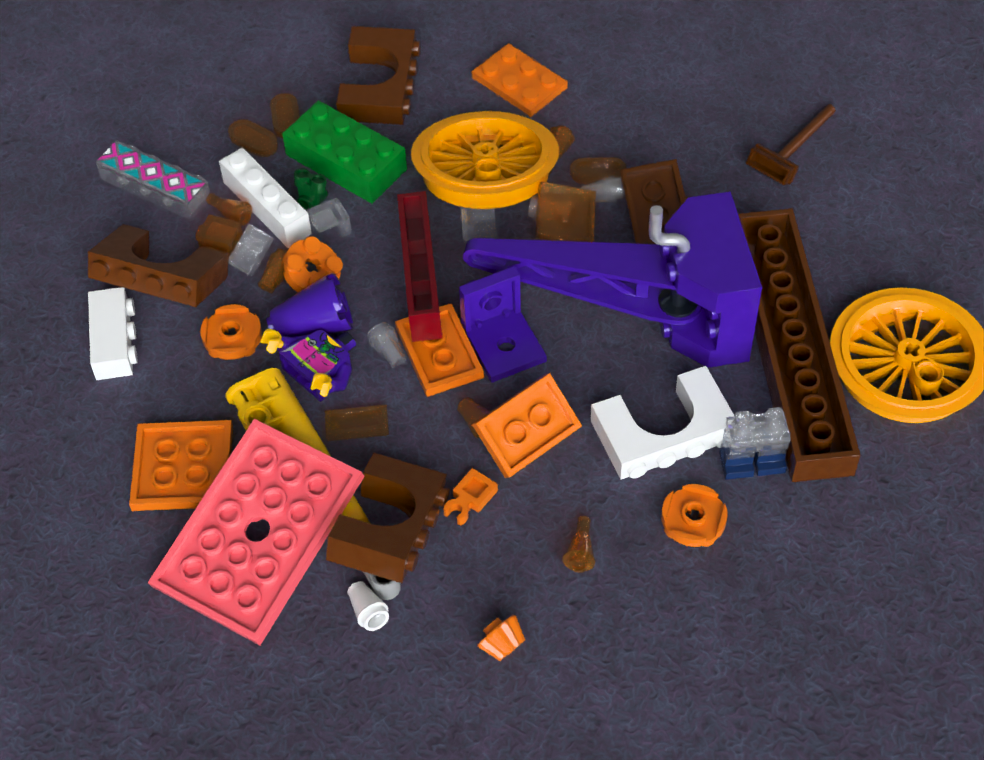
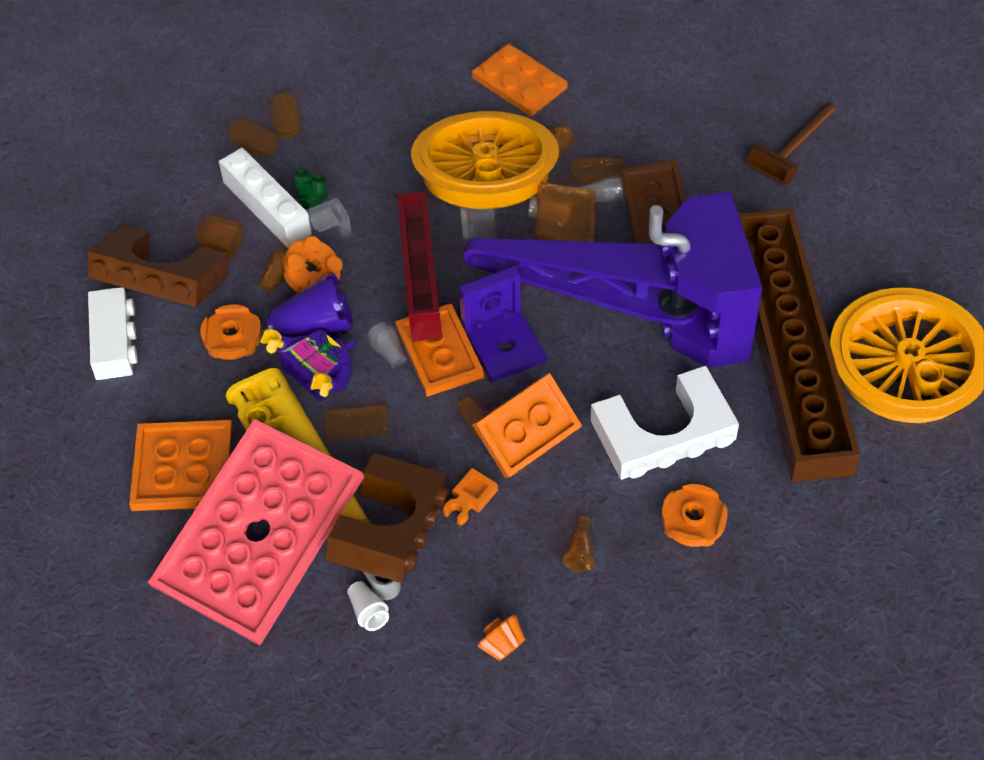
(153, 180): clear brick -> none
(231, 209): clear orange cone -> none
(250, 250): clear panel -> none
(345, 151): green brick -> none
(388, 100): reddish brown arch -> none
(755, 438): clear hips -> none

